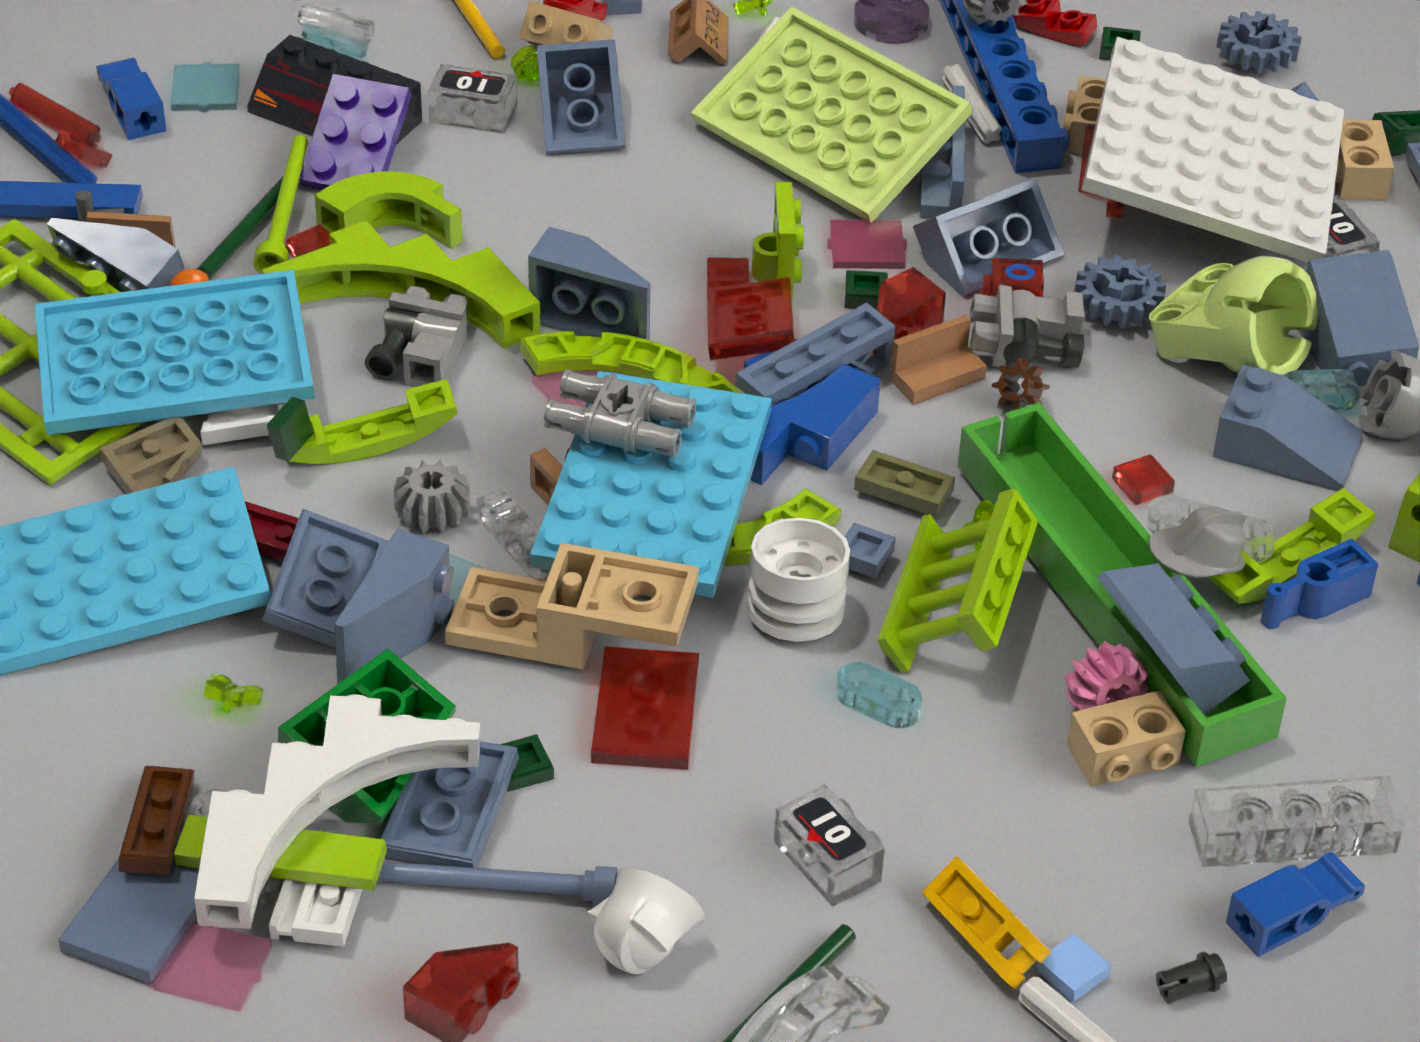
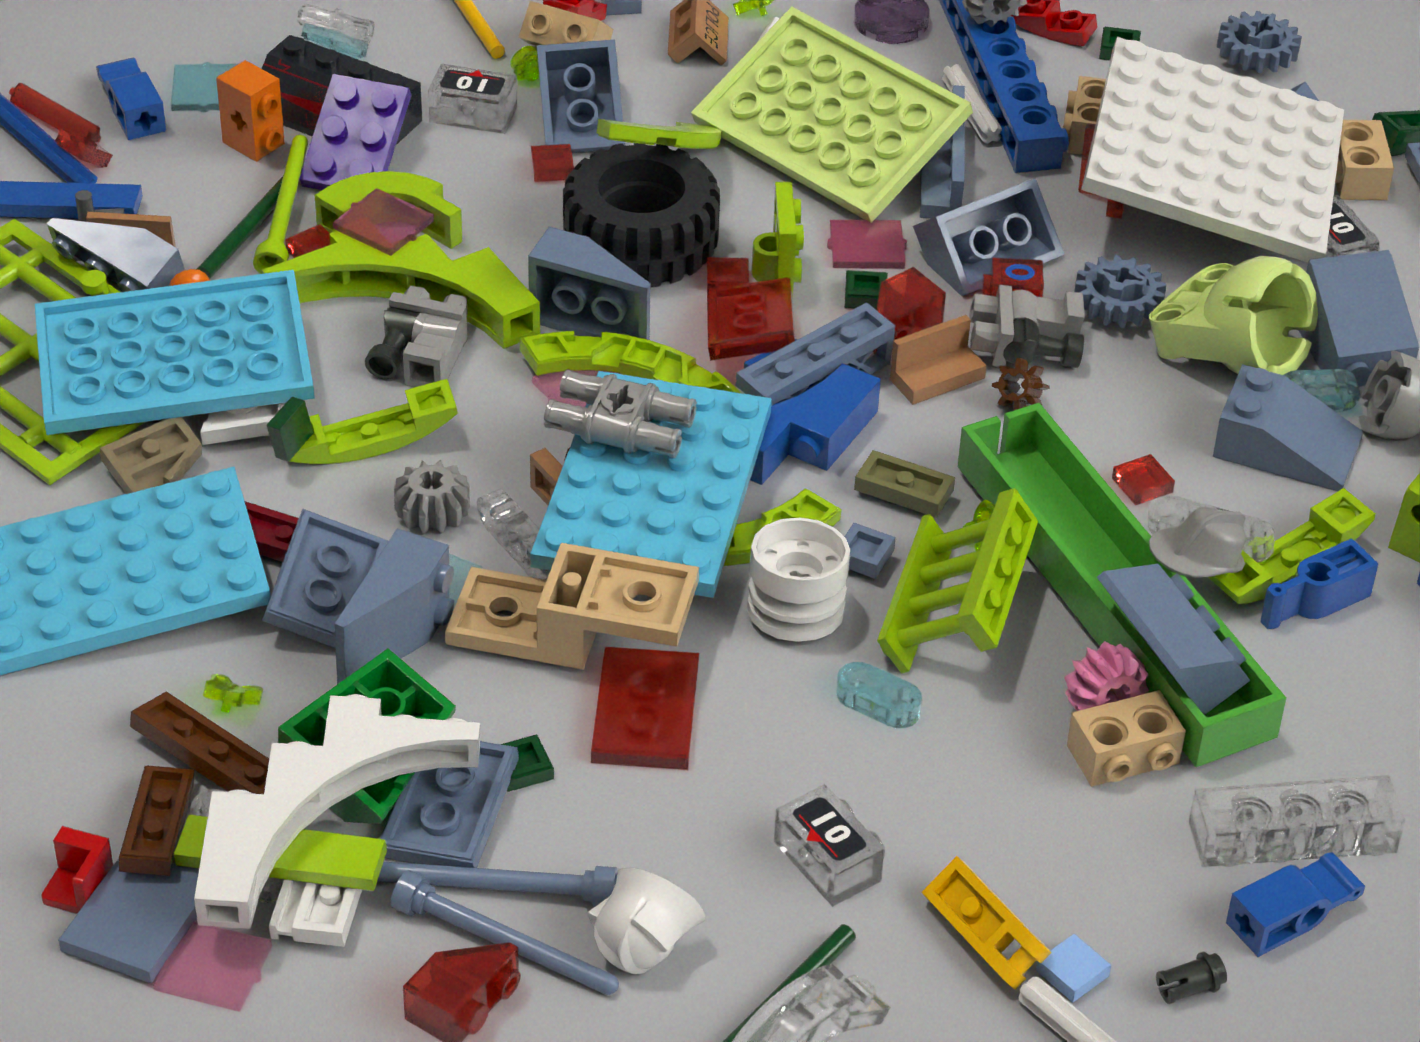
(82, 865): none -> red panel
(201, 744): none -> reddish brown plate
(250, 110): none -> orange brick
(383, 221): none -> clear pink piece
(415, 895): none -> sand blue piece
(551, 162): none -> clear red tile
(646, 208): none -> black tyre
(681, 136): none -> lime tile

